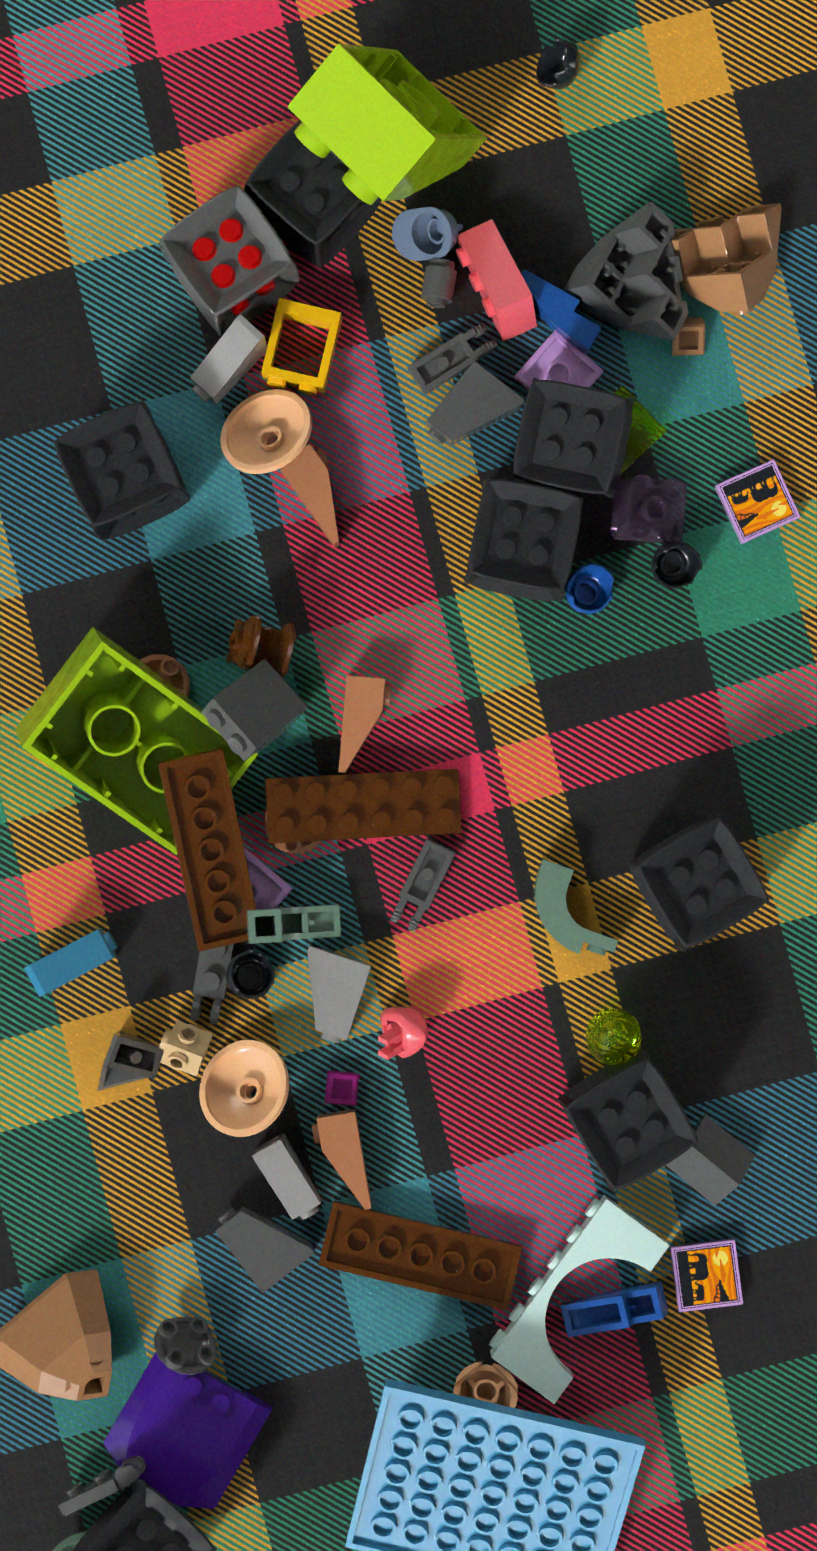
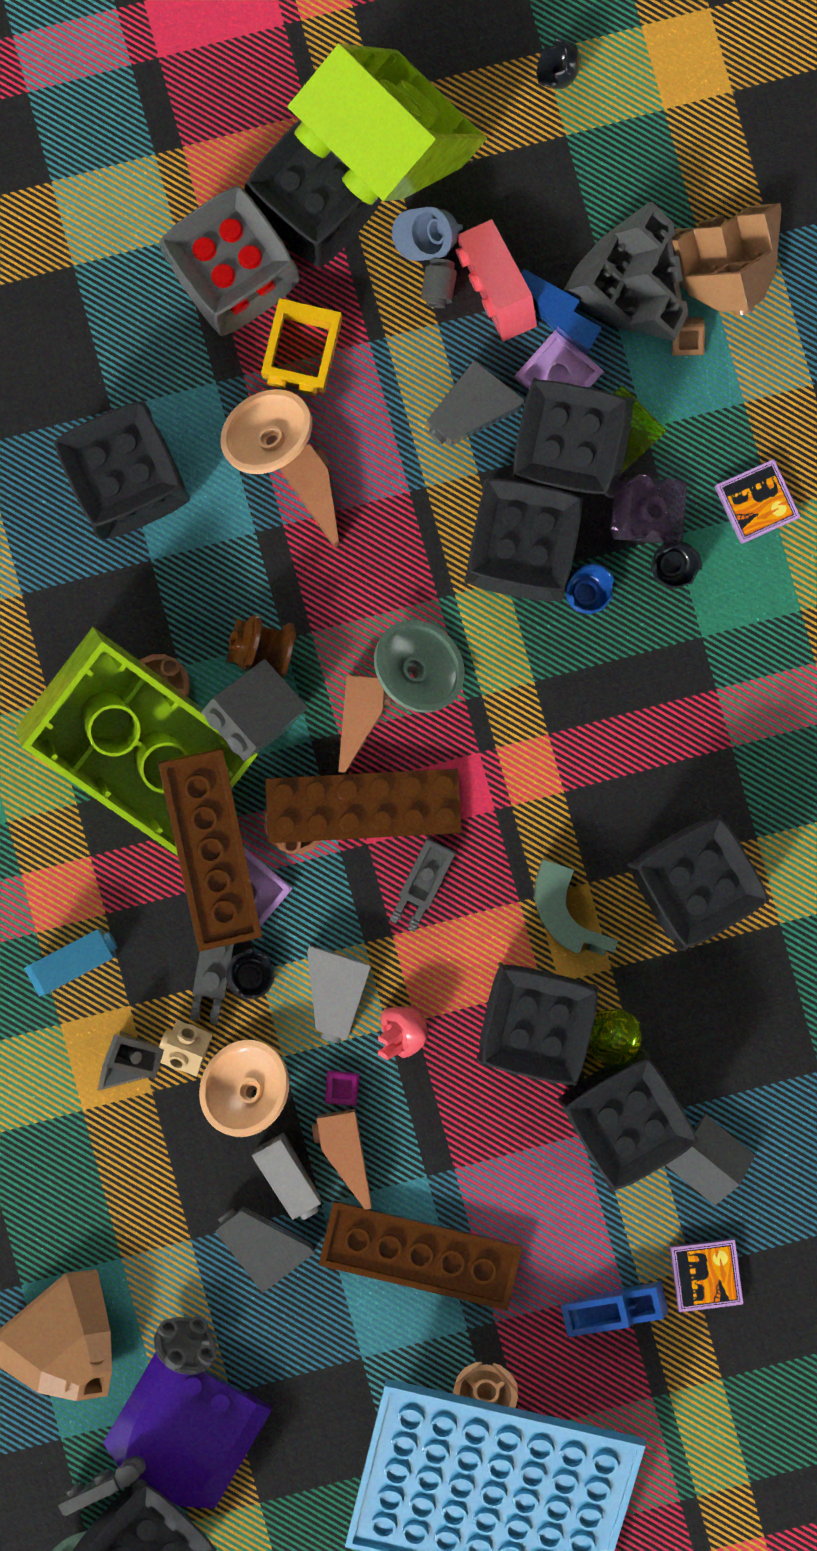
(228, 360): light grey slope -> none
(293, 923): sand green arch -> none
(429, 656): none -> sand green dish
(449, 360): dark grey hinge -> none
(538, 1024): none -> black piece
(604, 1234): light aqua arch -> none

